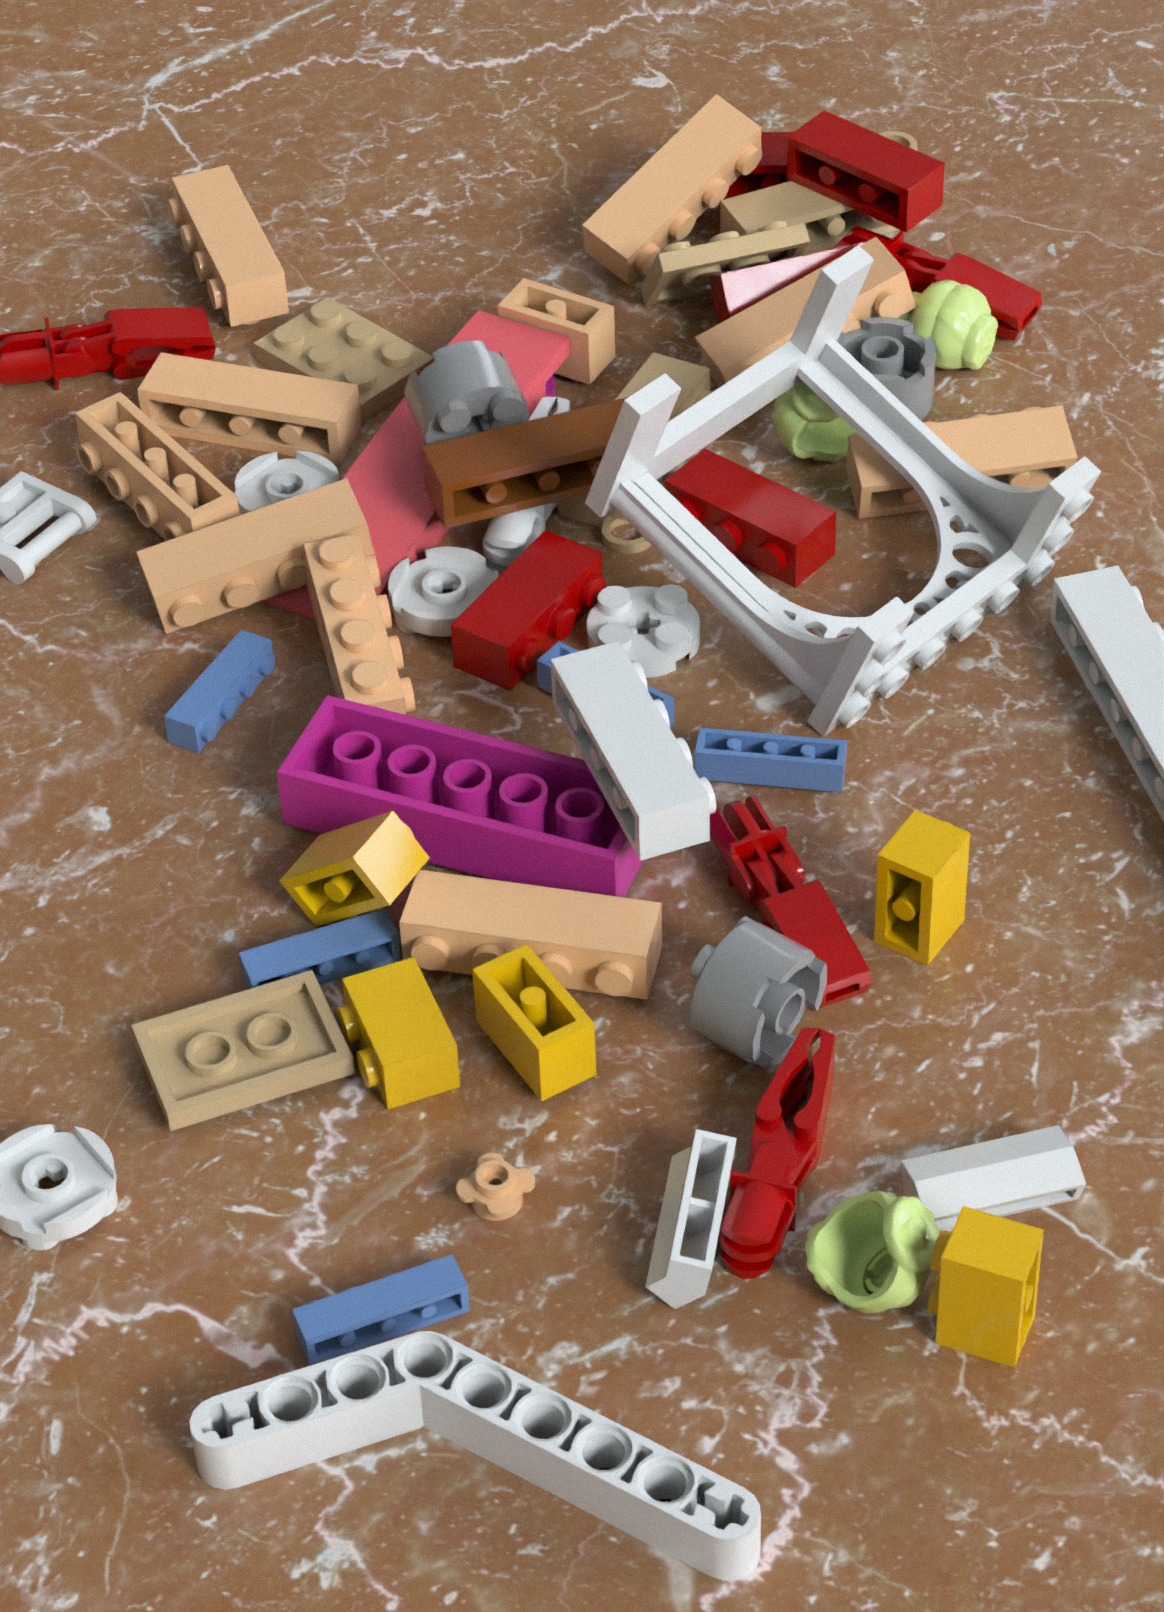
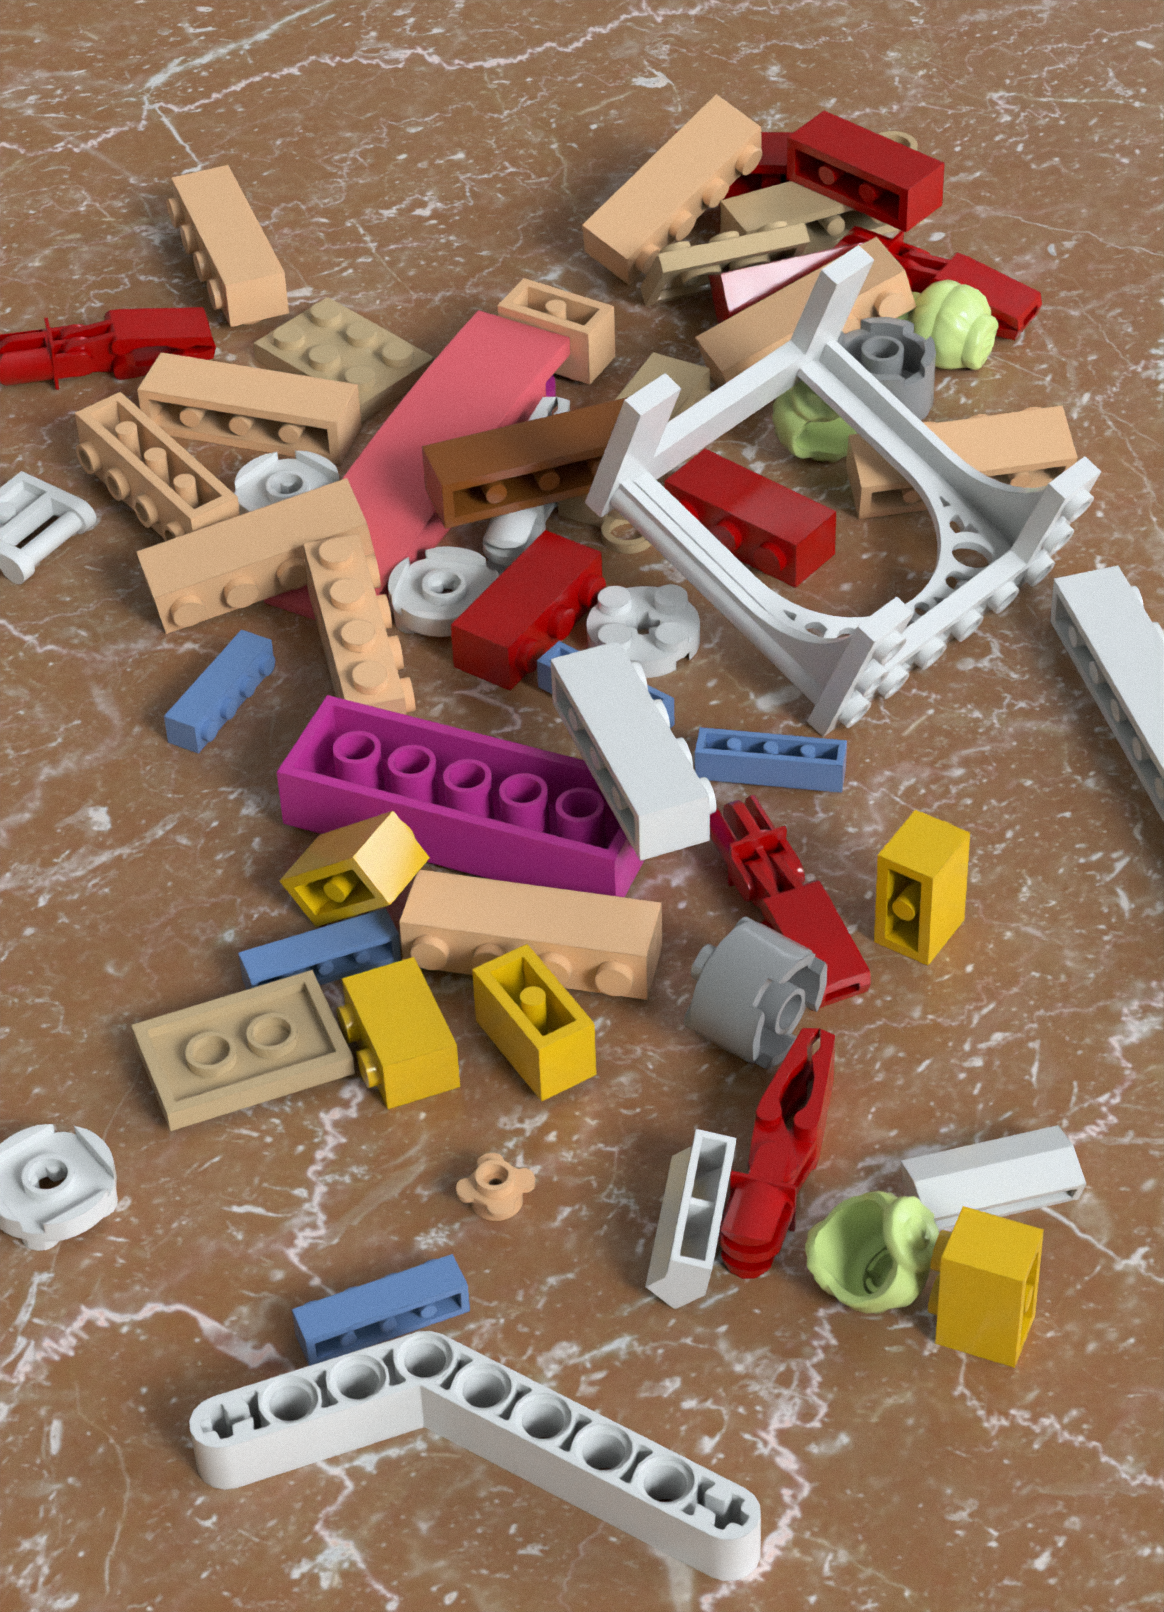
(464, 393): light grey brick -> none

